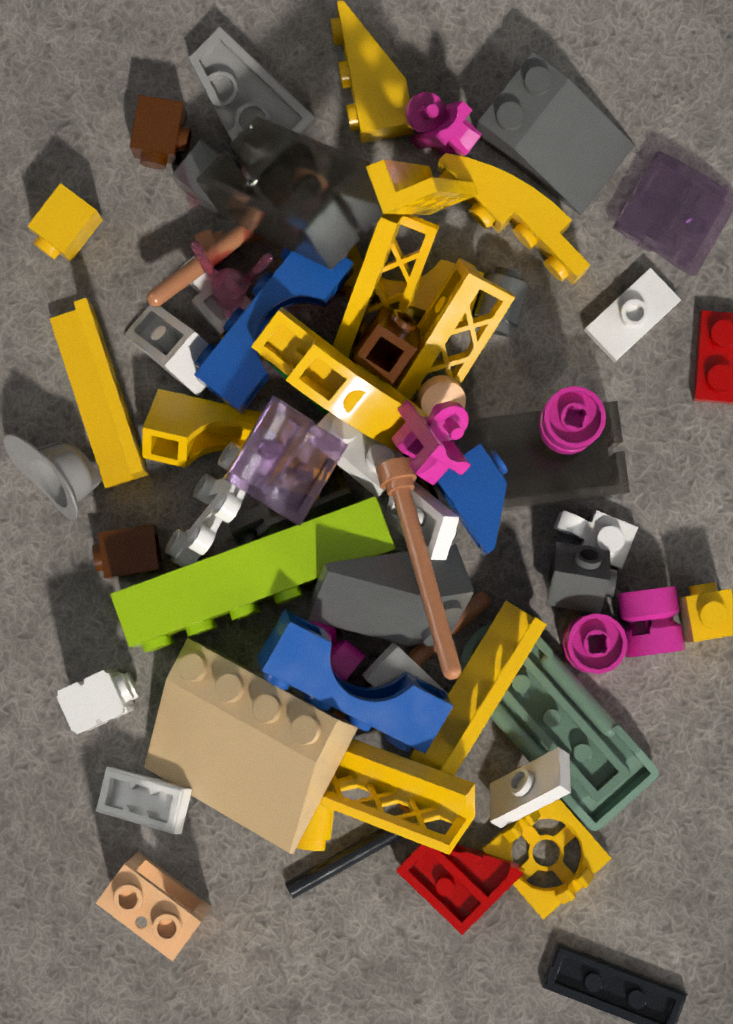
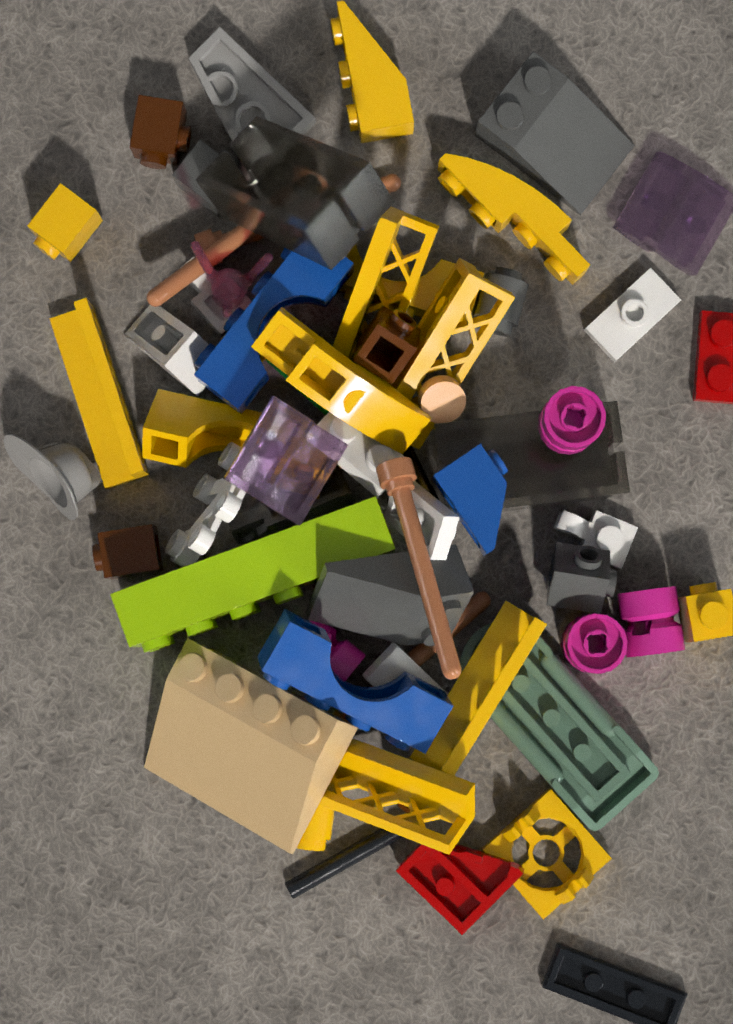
(98, 699): white brick -> none
(144, 800): white plate -> none
(152, 893): light nougat window -> none
(414, 189): yellow fence -> none
(431, 439): dark pink hips -> none
(440, 124): dark pink hips -> none
(530, 787): white plate -> none

